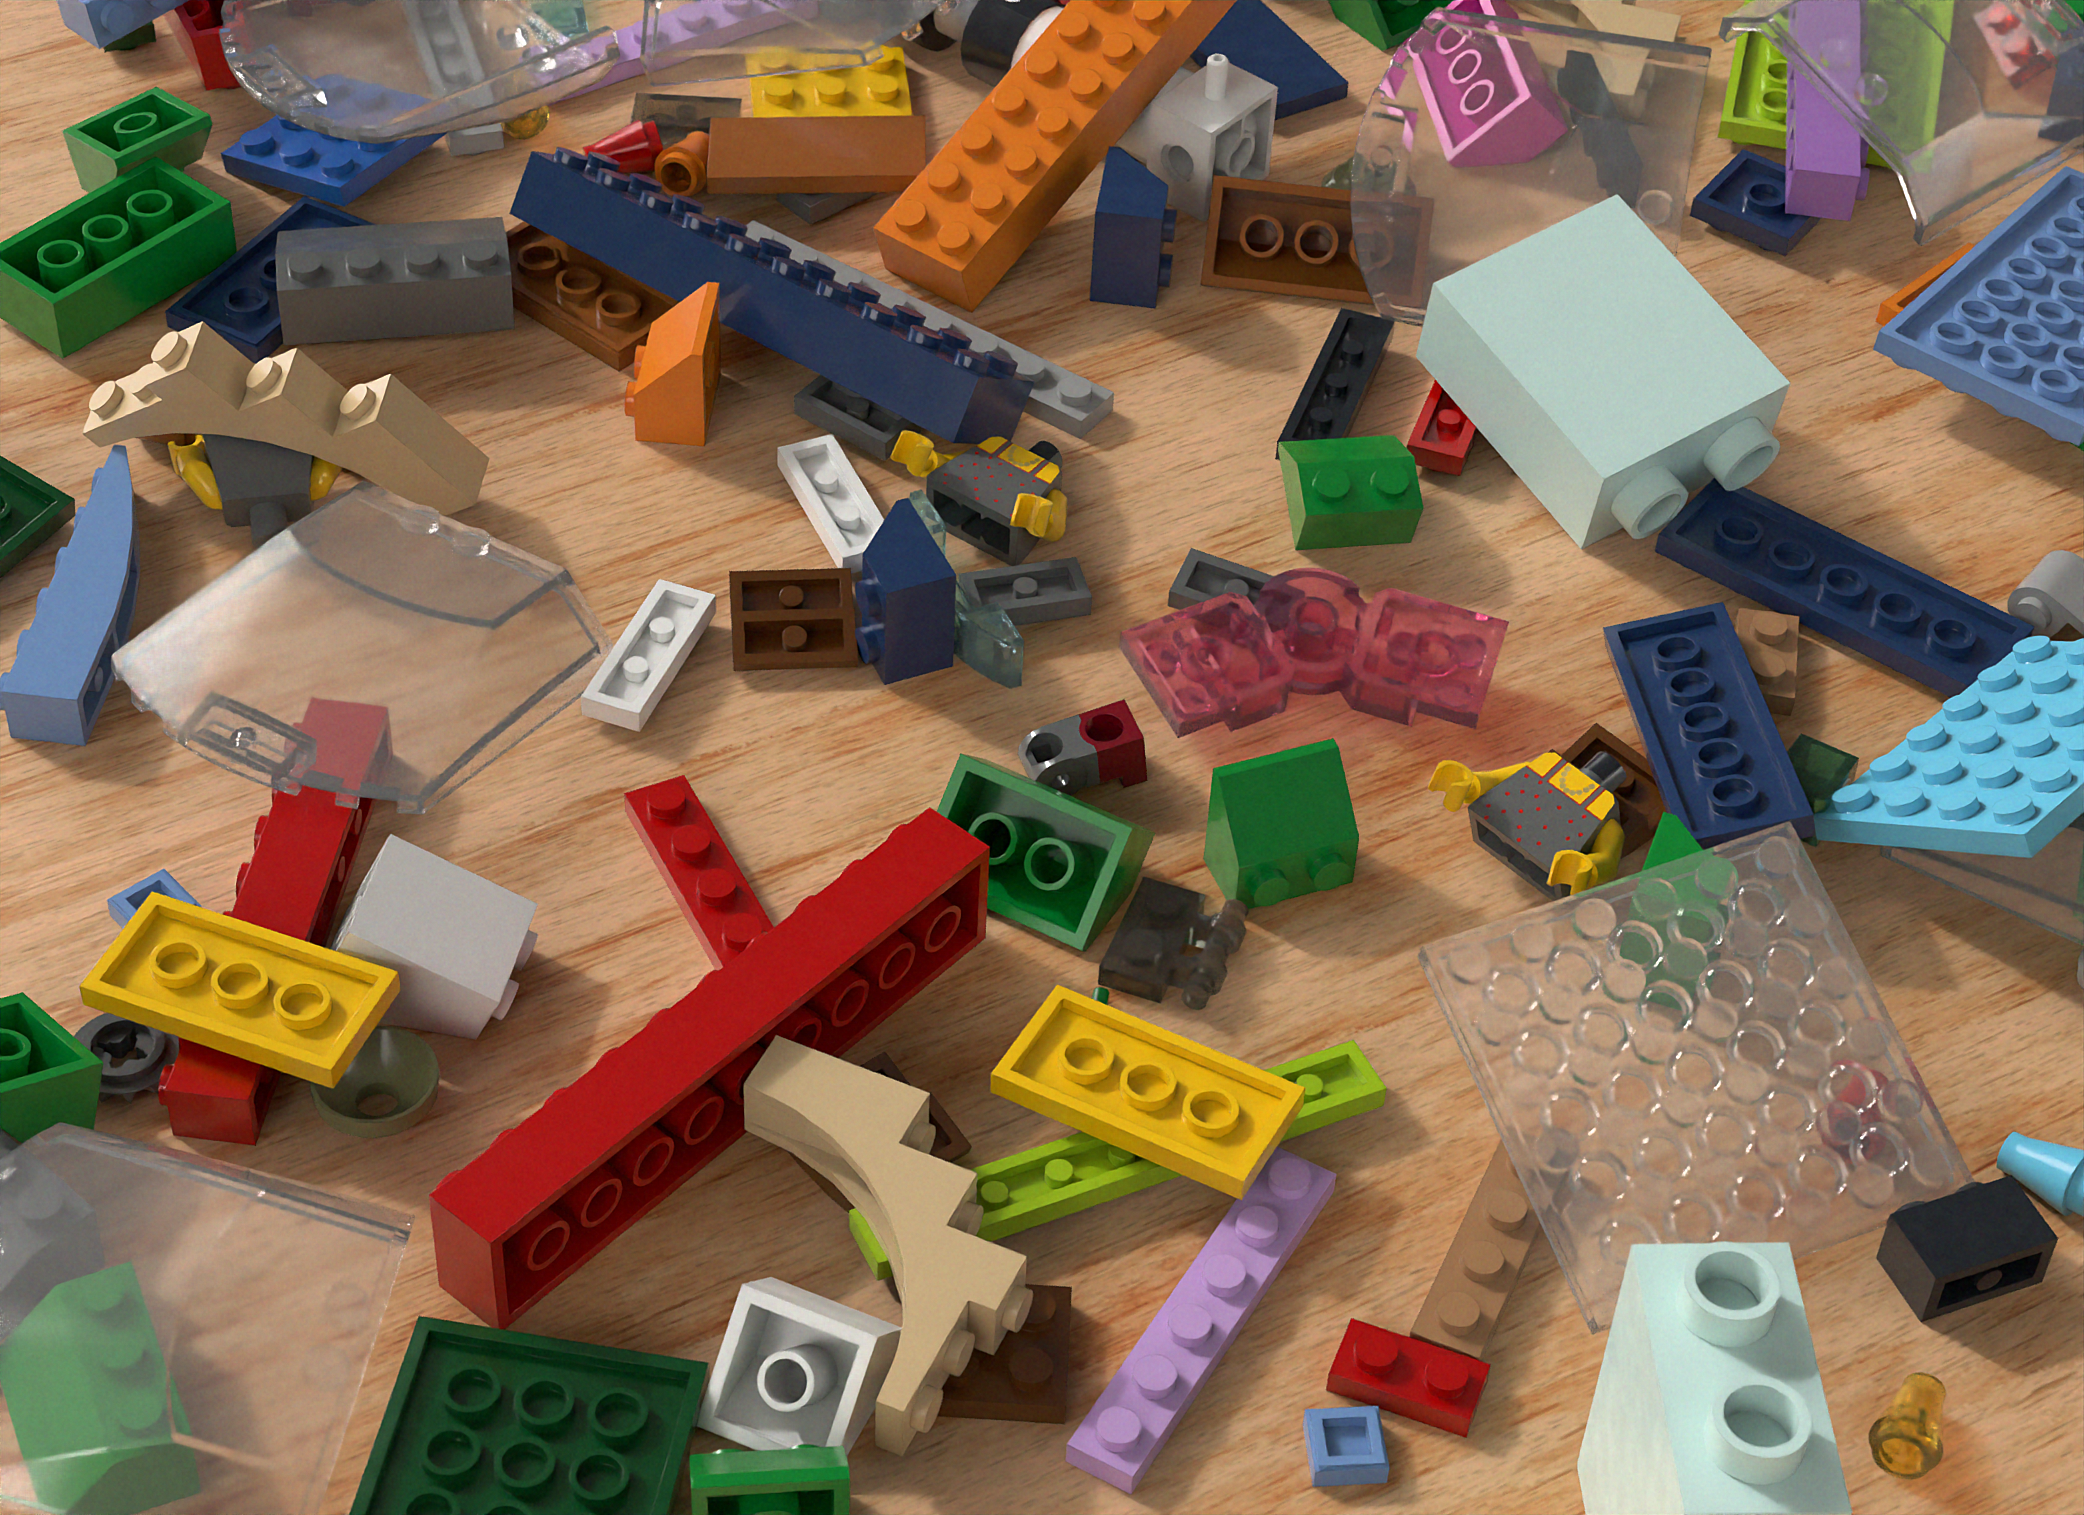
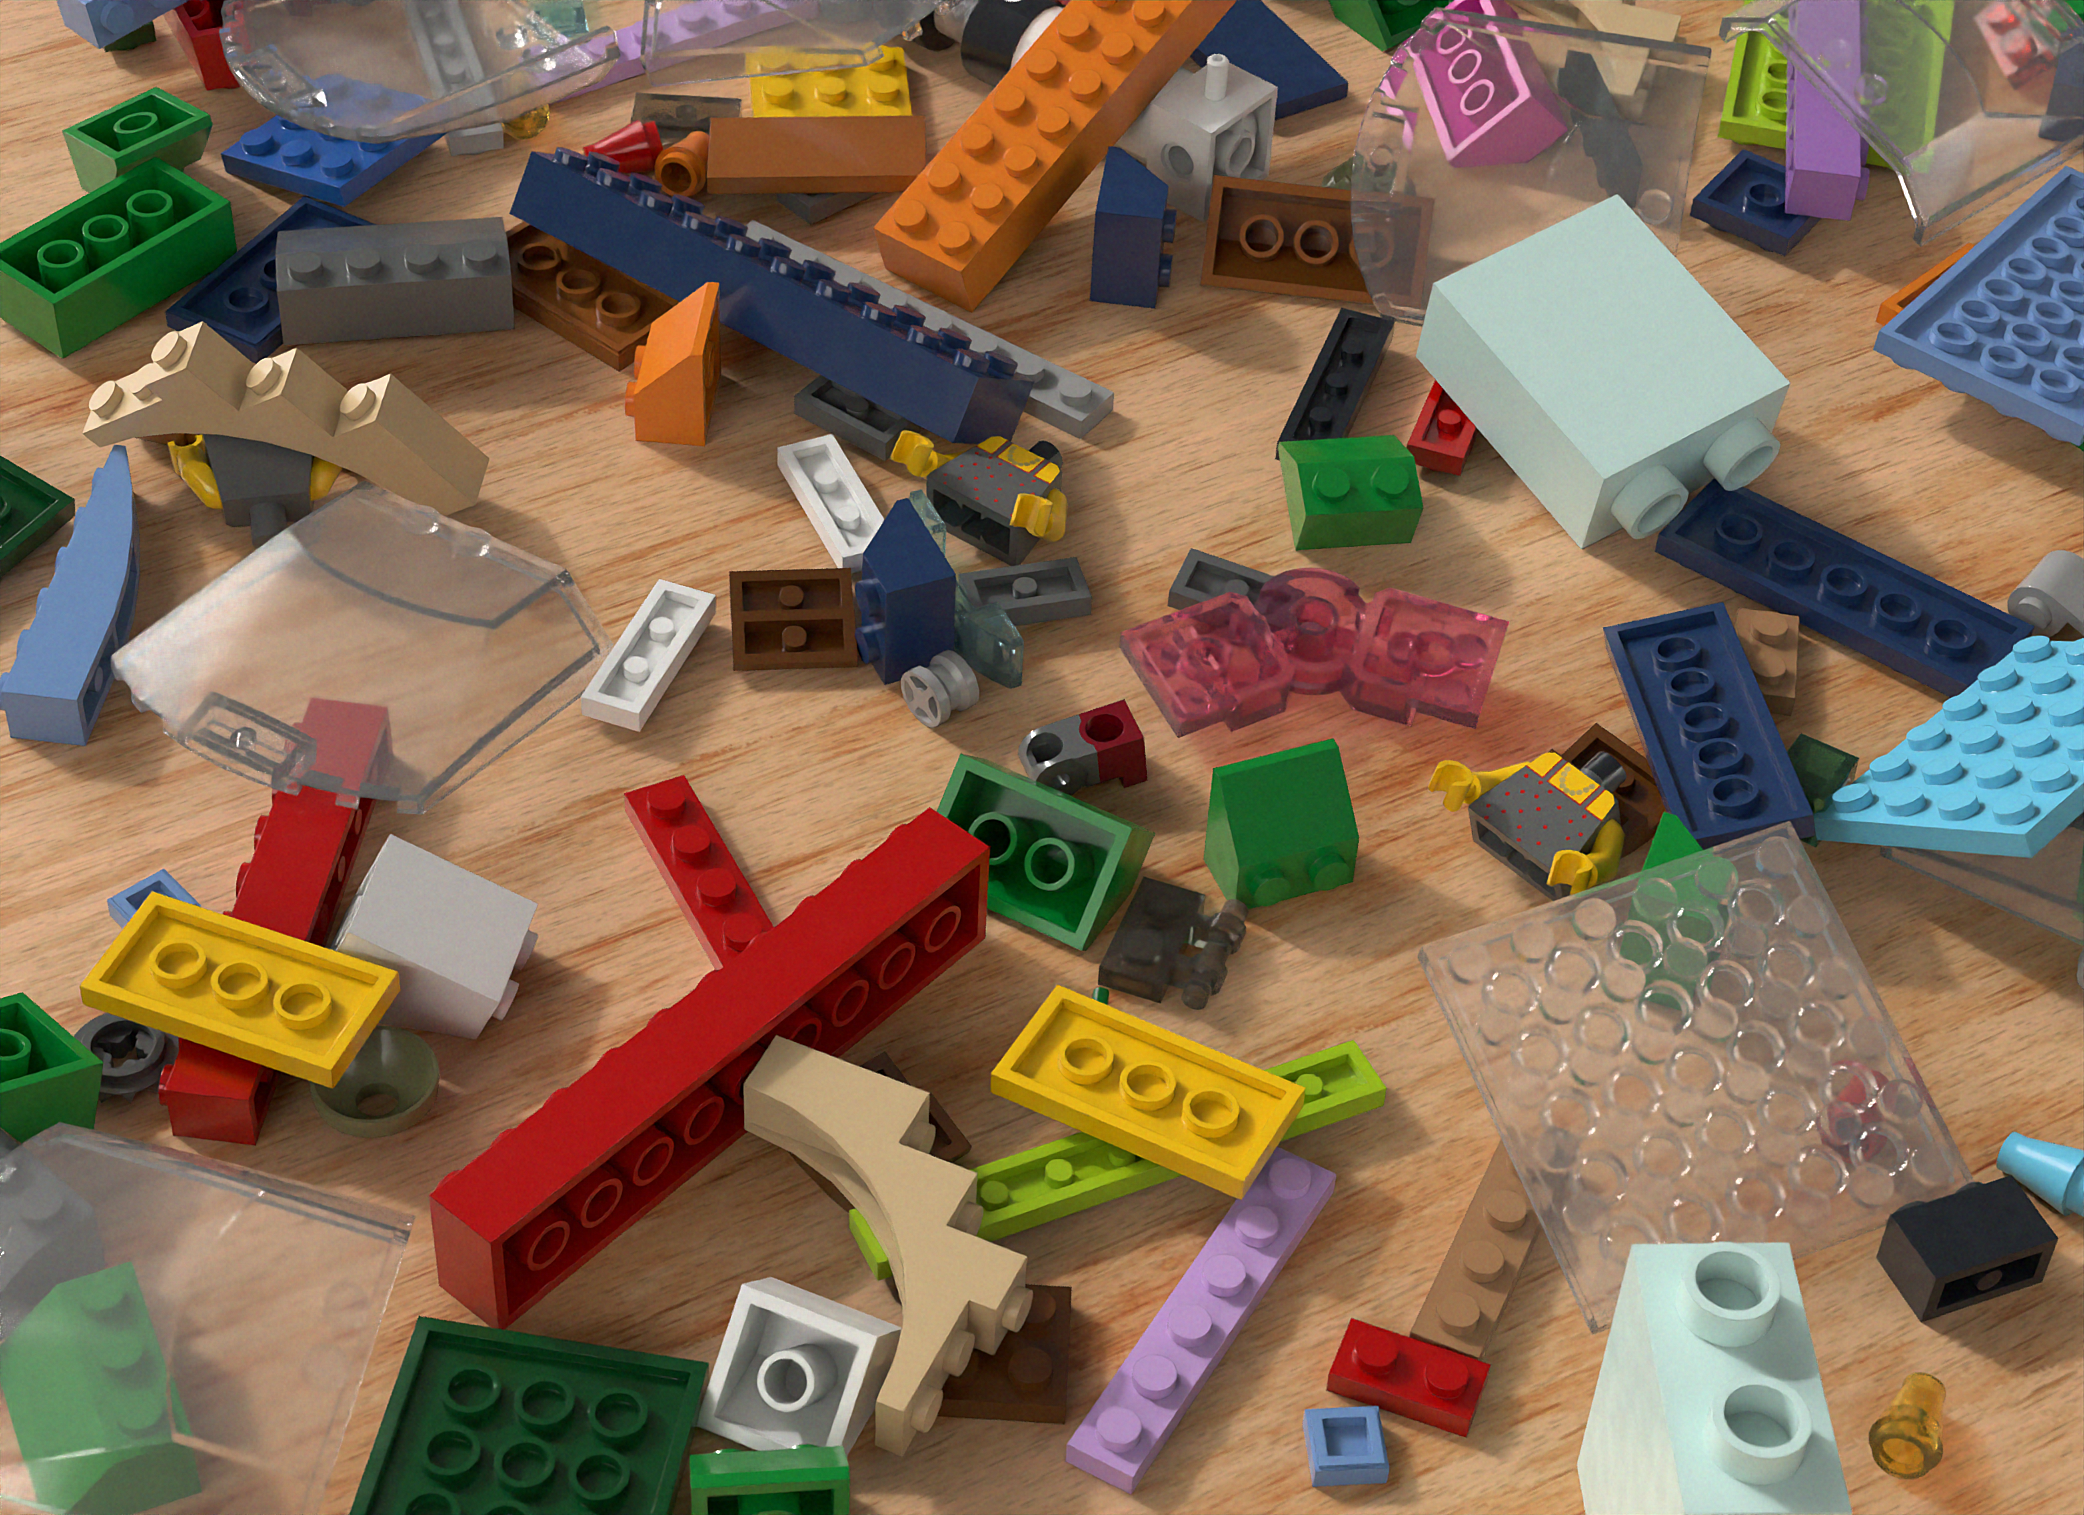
(940, 688): none -> light grey wheel

